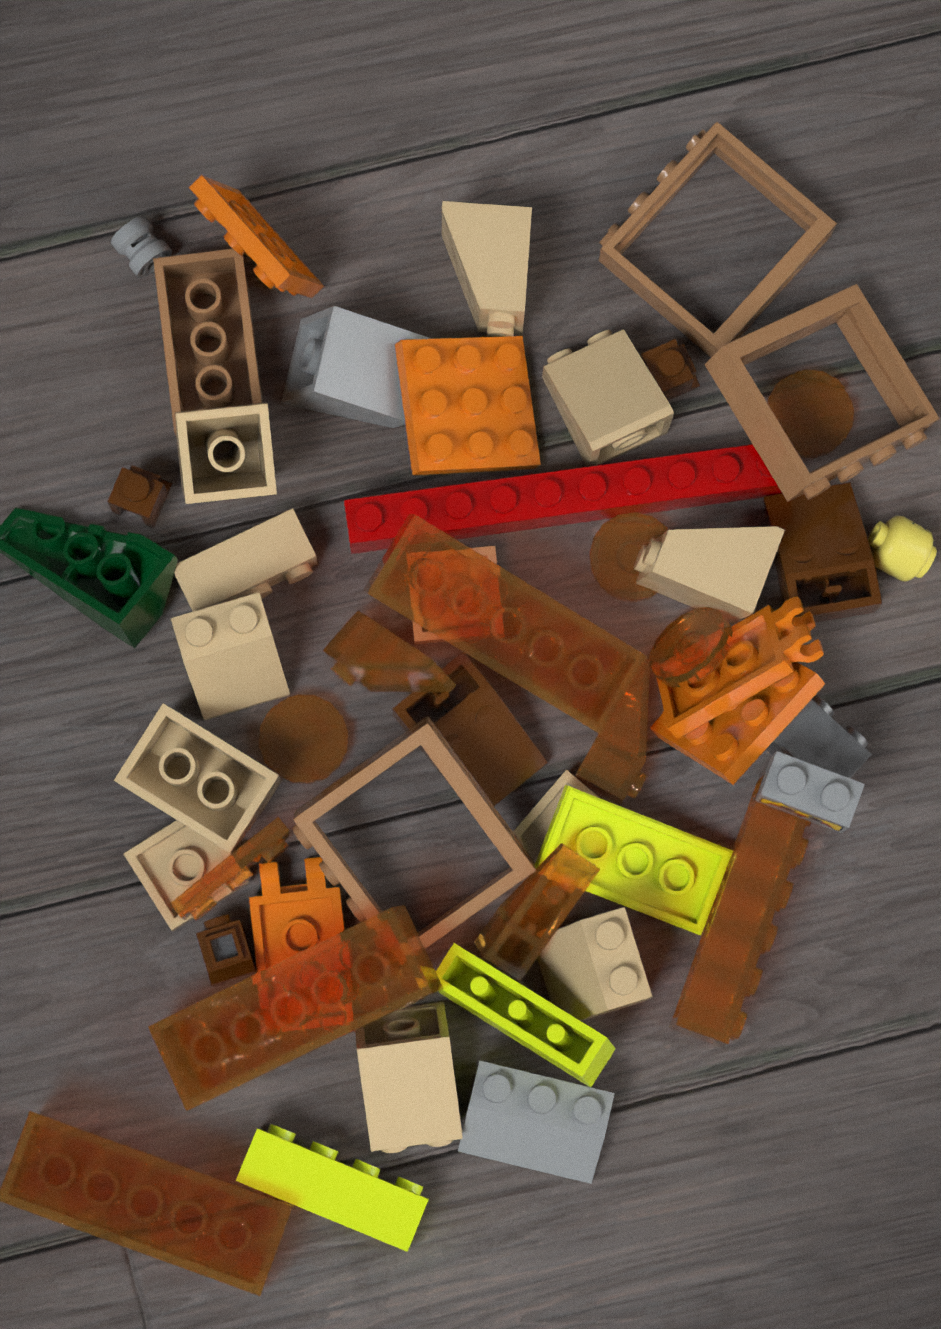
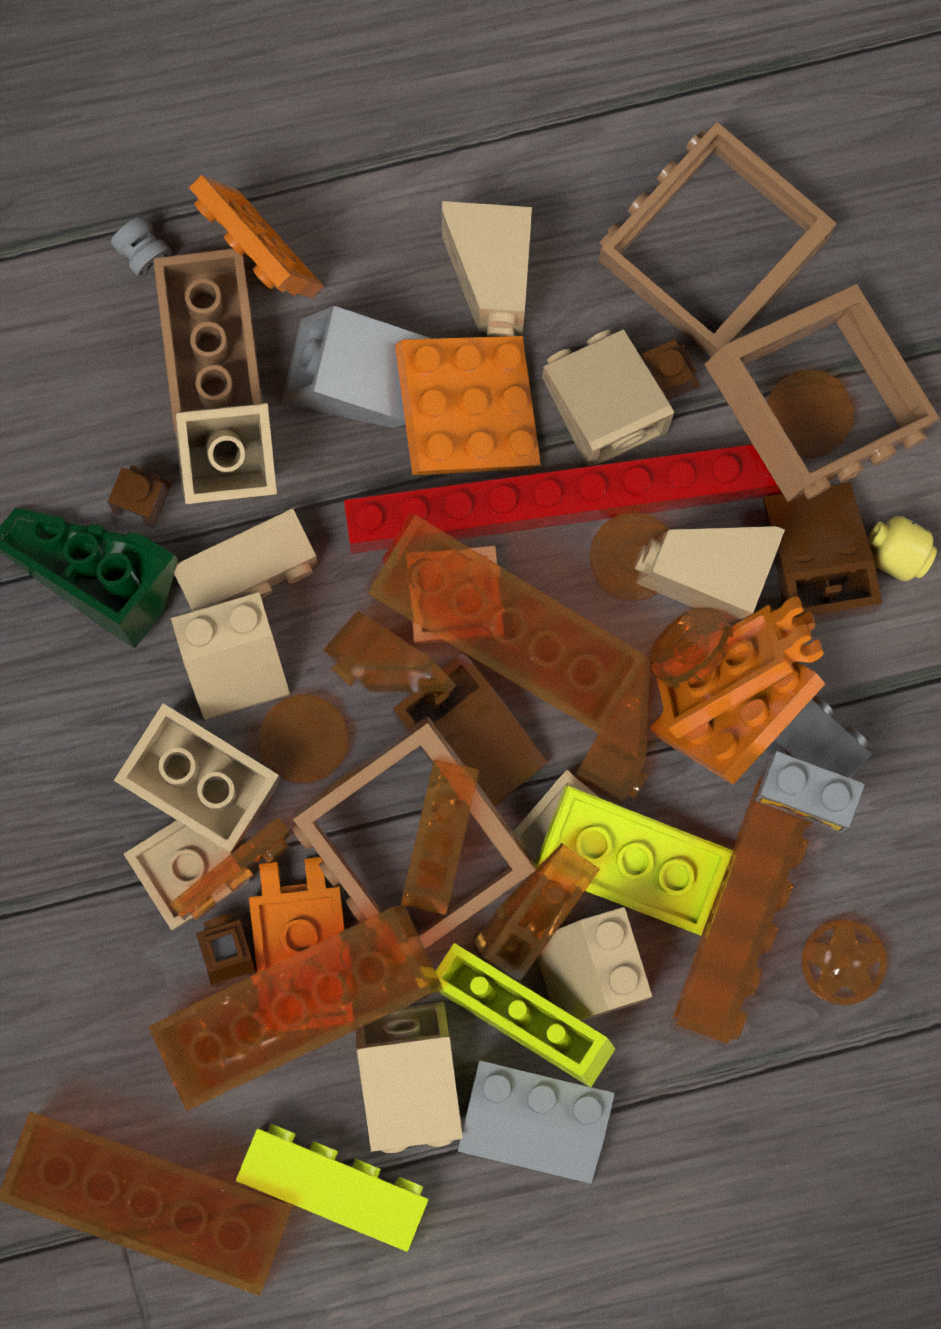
(440, 837): none -> clear orange slope
(844, 962): none -> clear orange wheel

